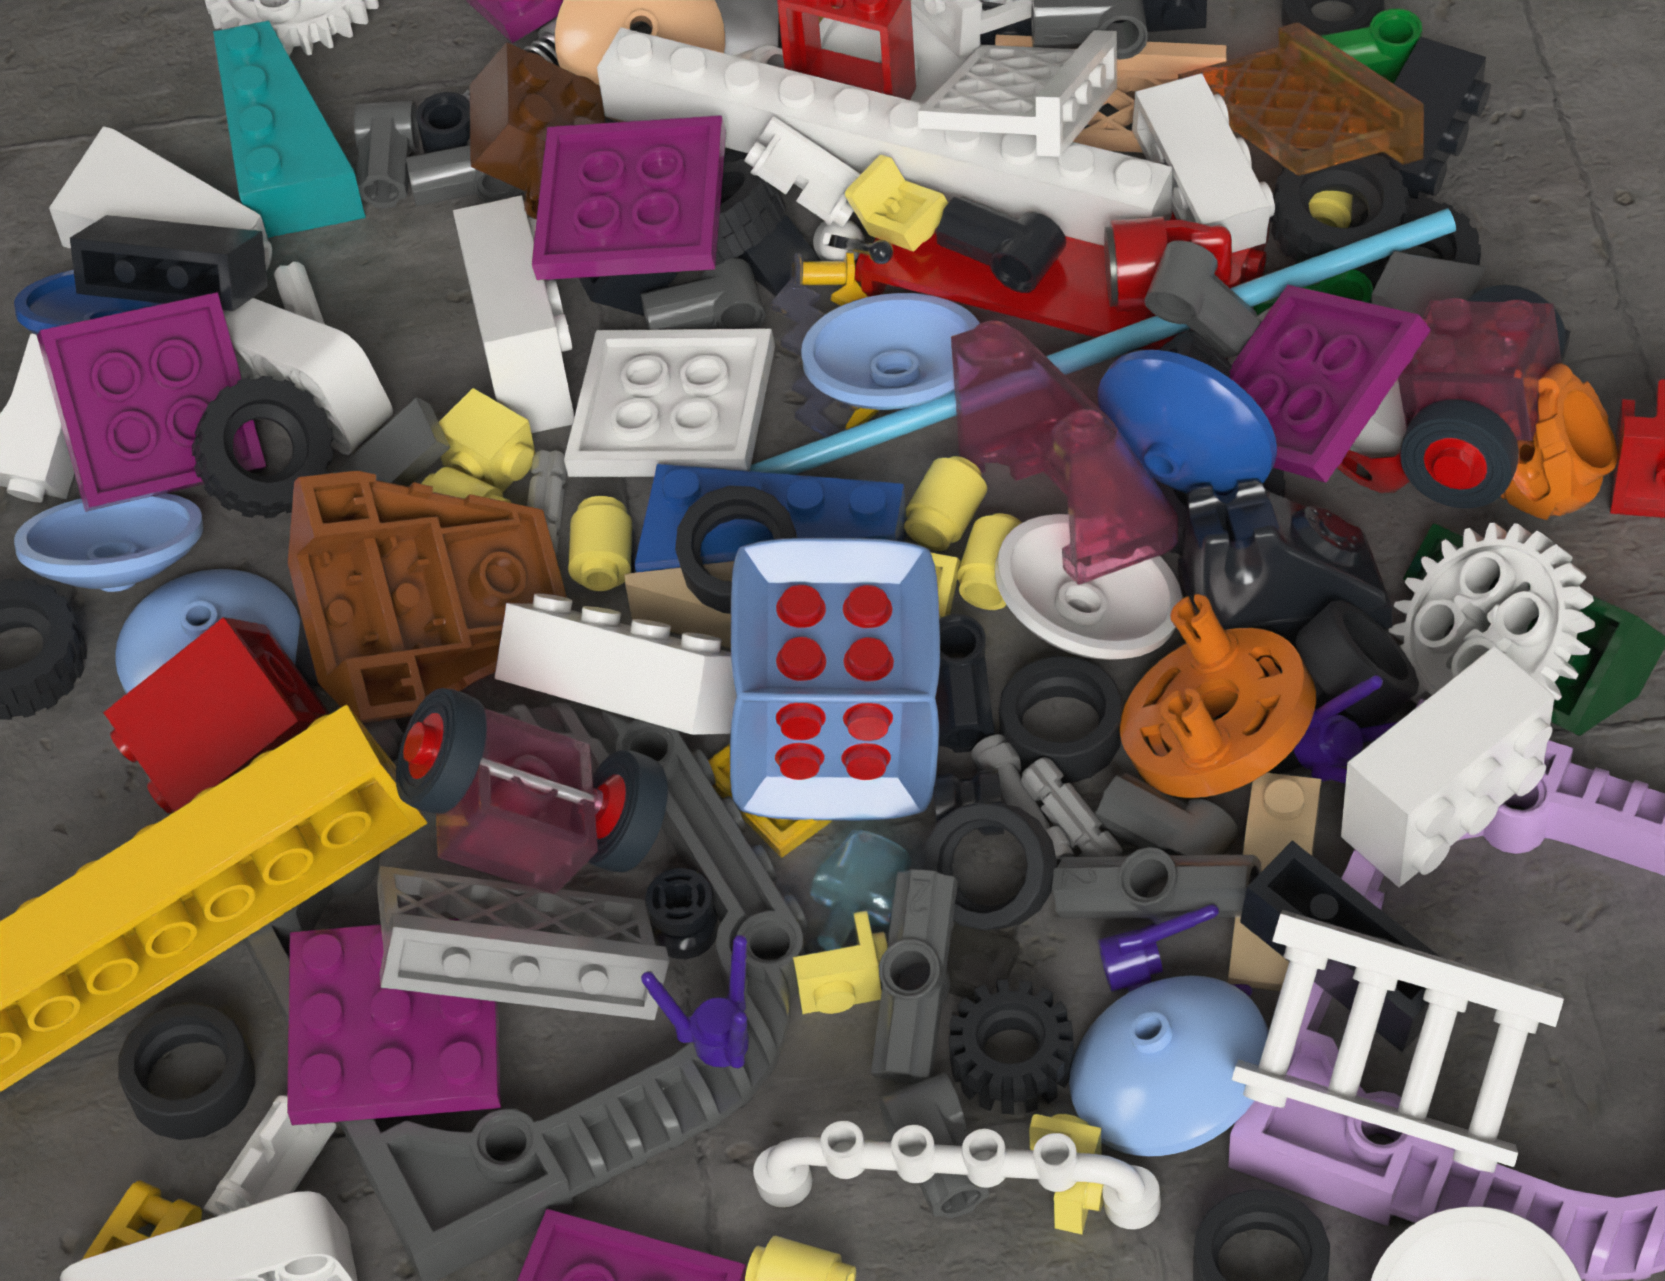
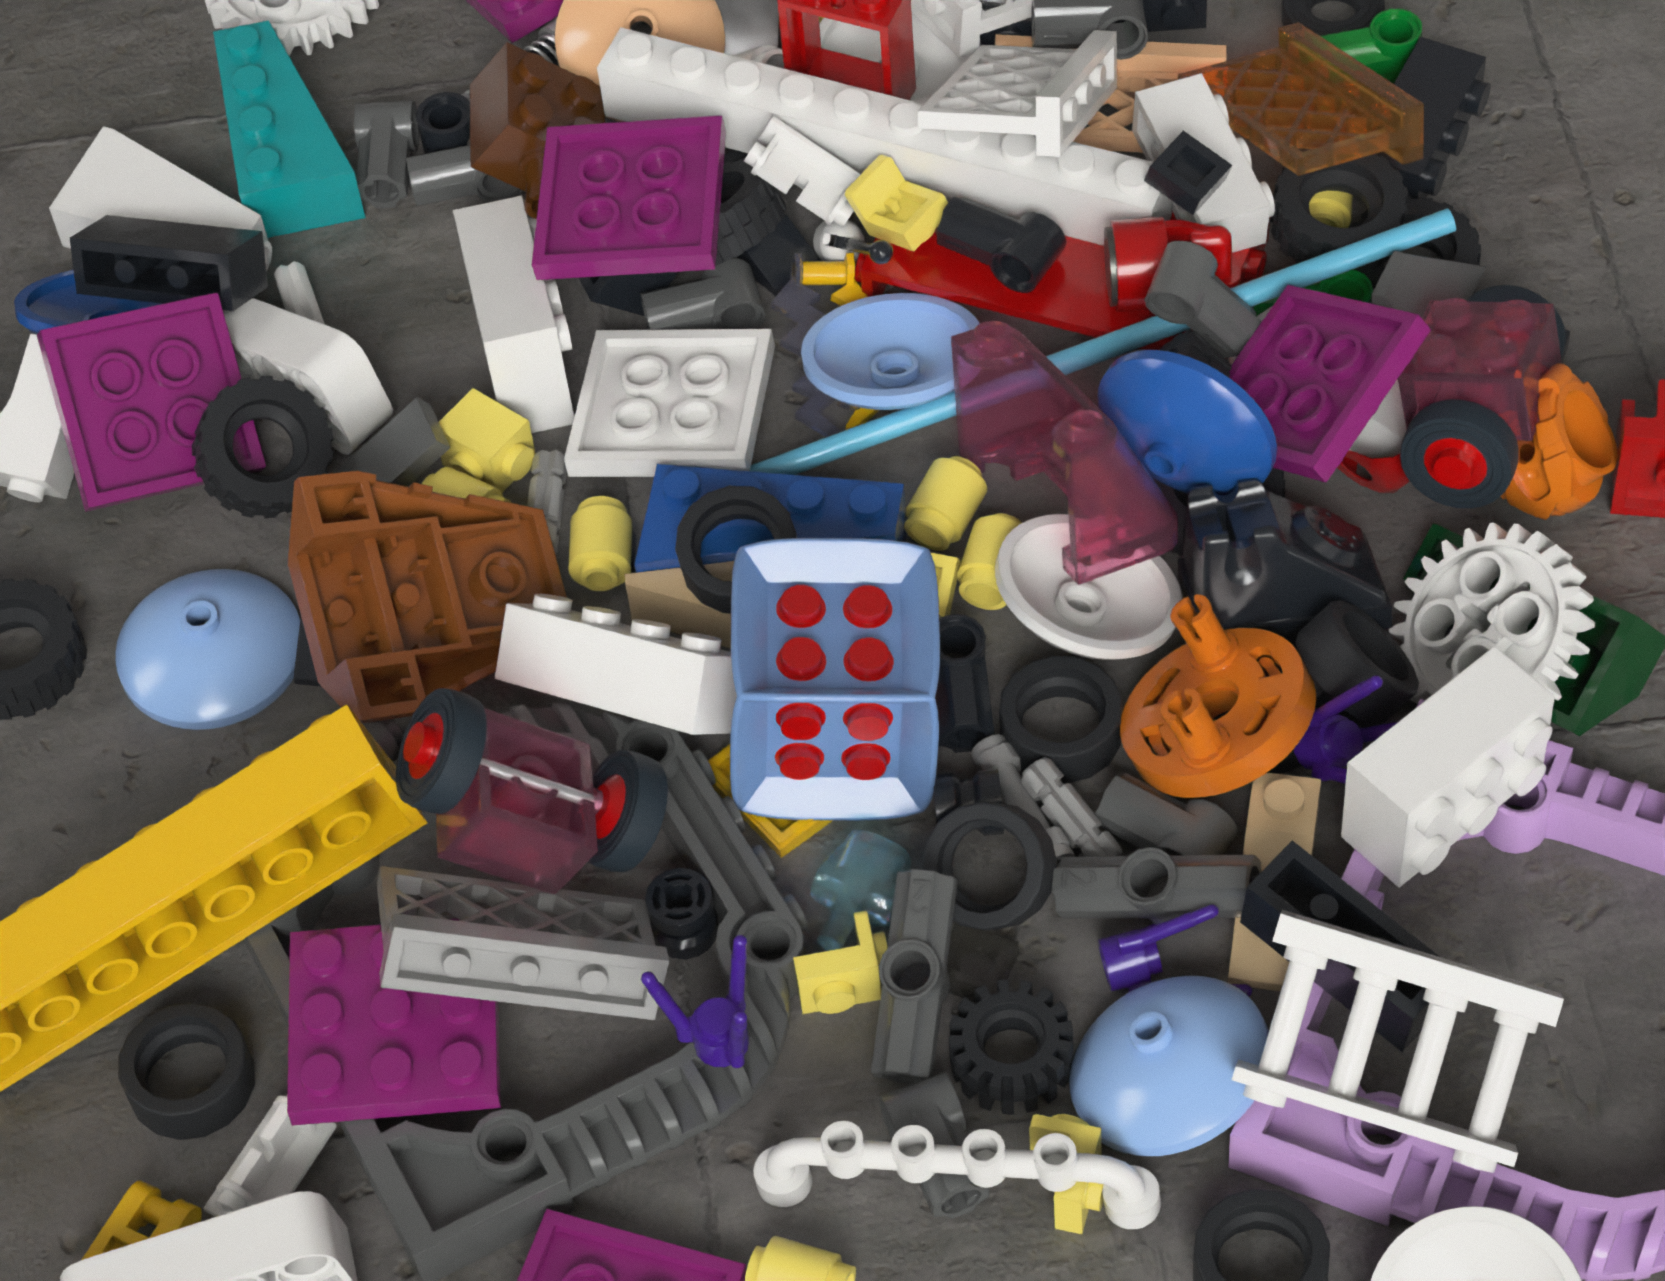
(111, 544): light blue dish -> none
(212, 711): red slope -> none
(1188, 172): none -> black plate

